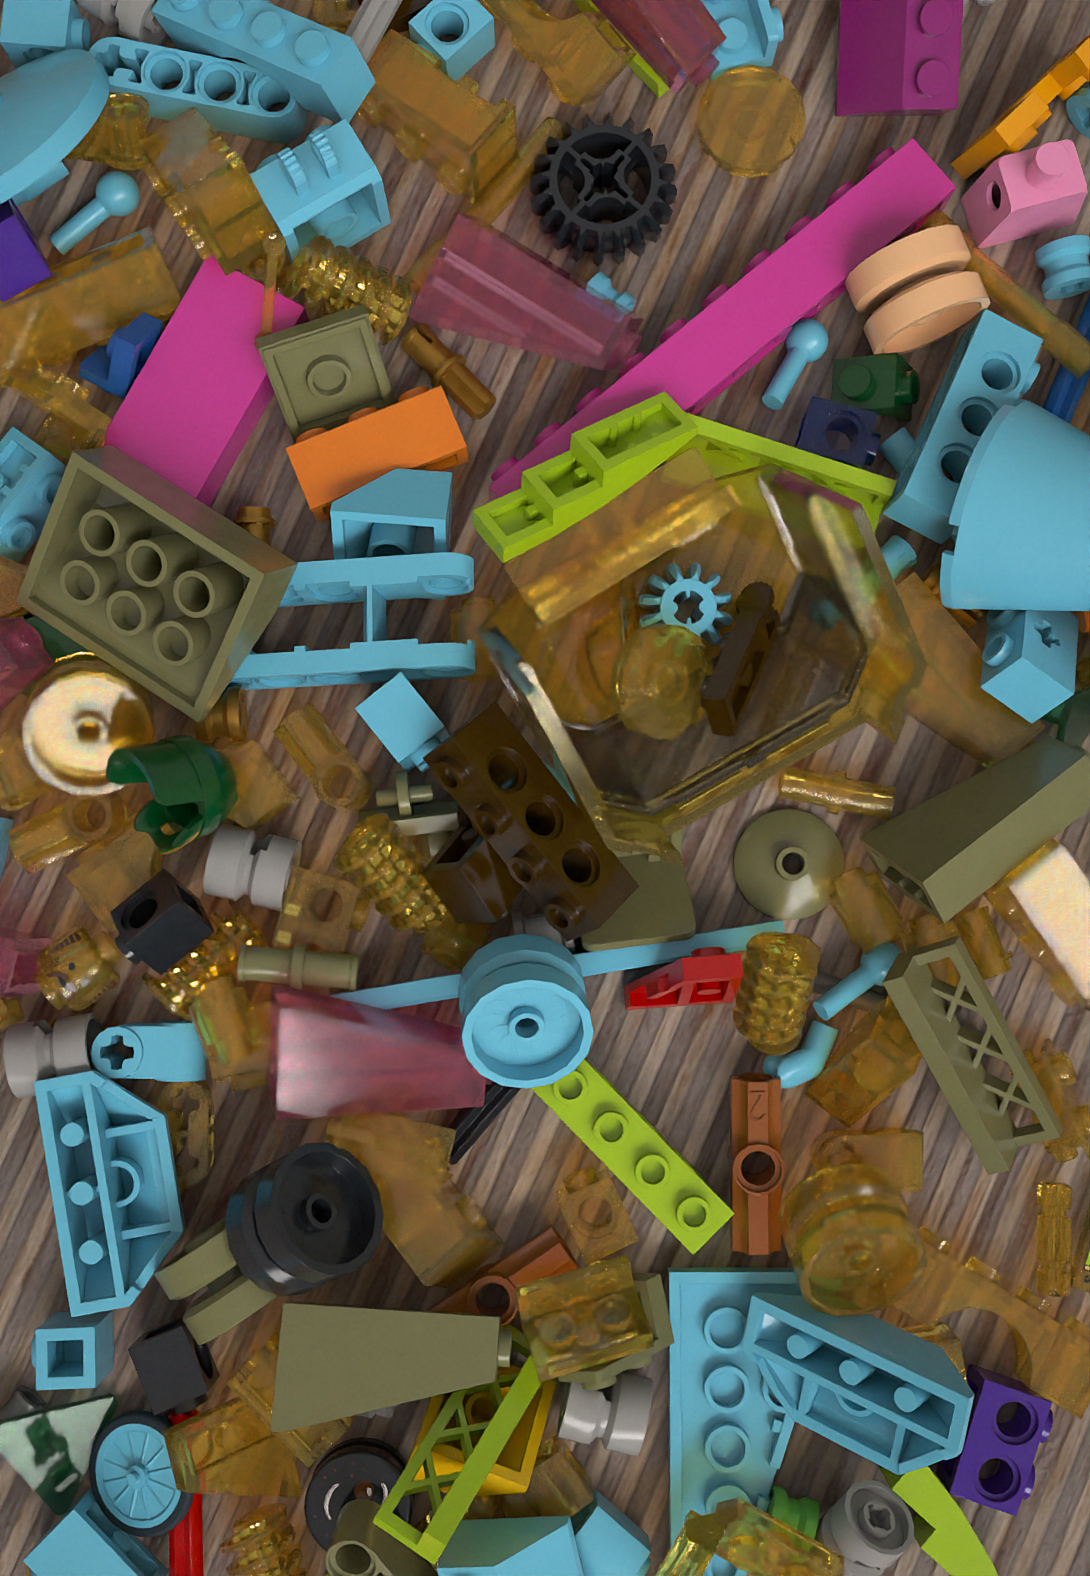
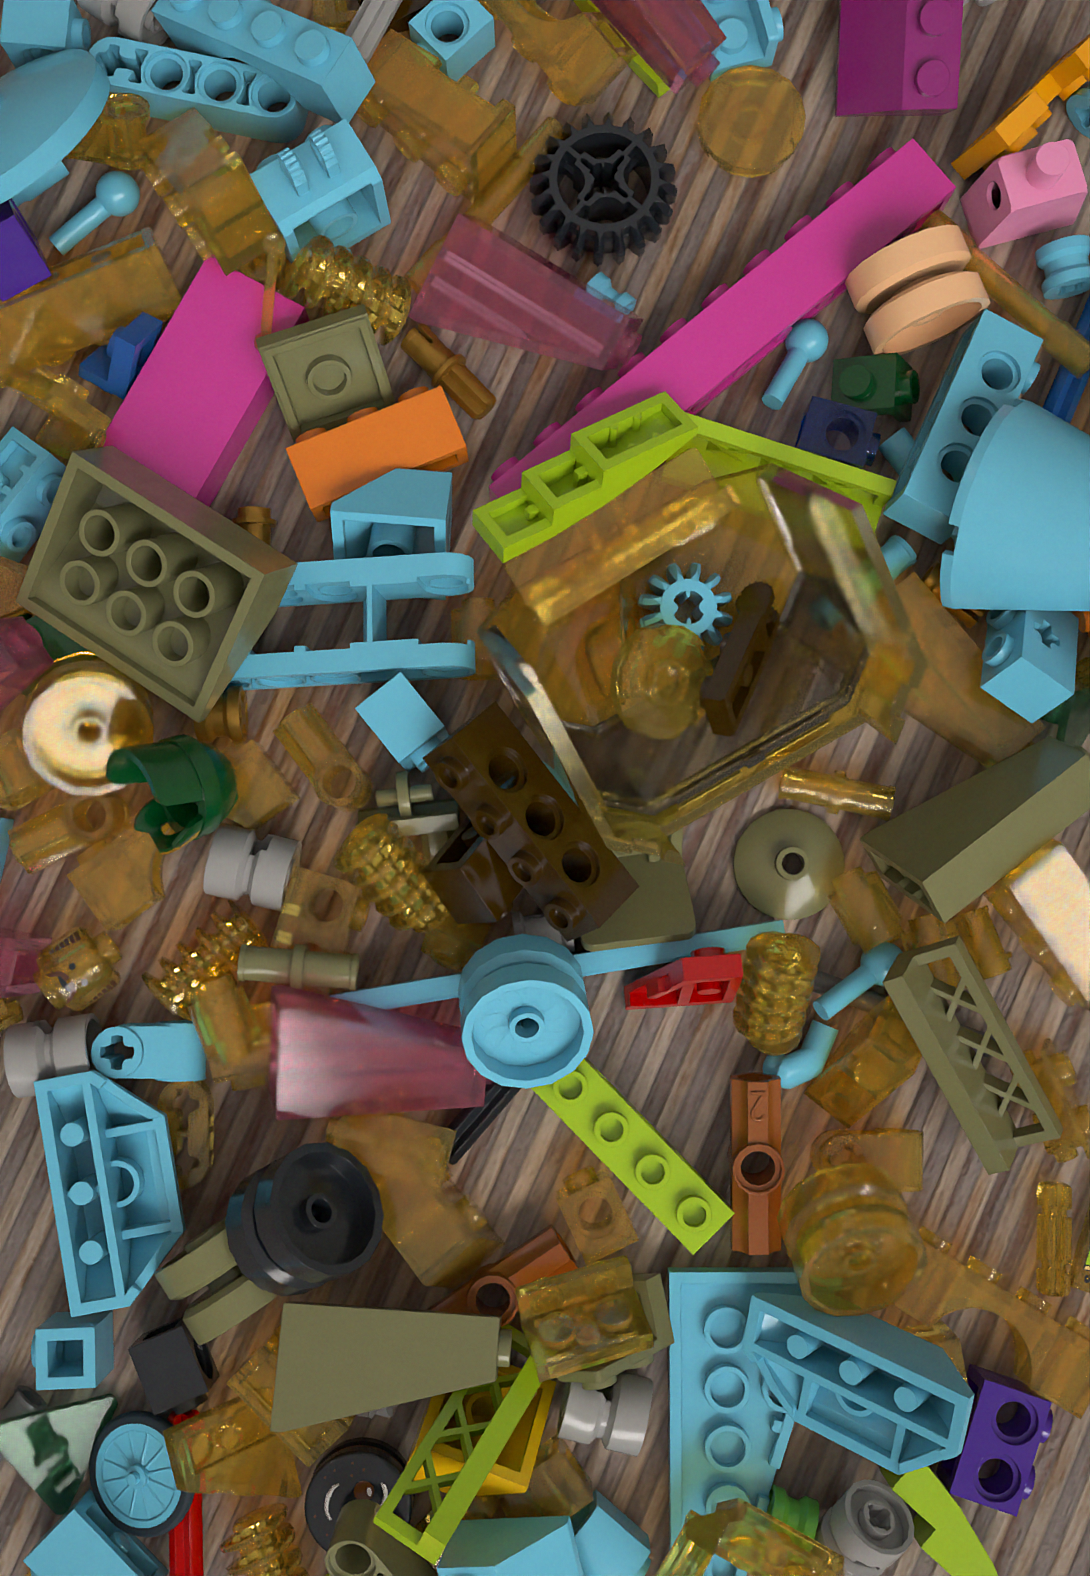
(160, 923): black brick -> none

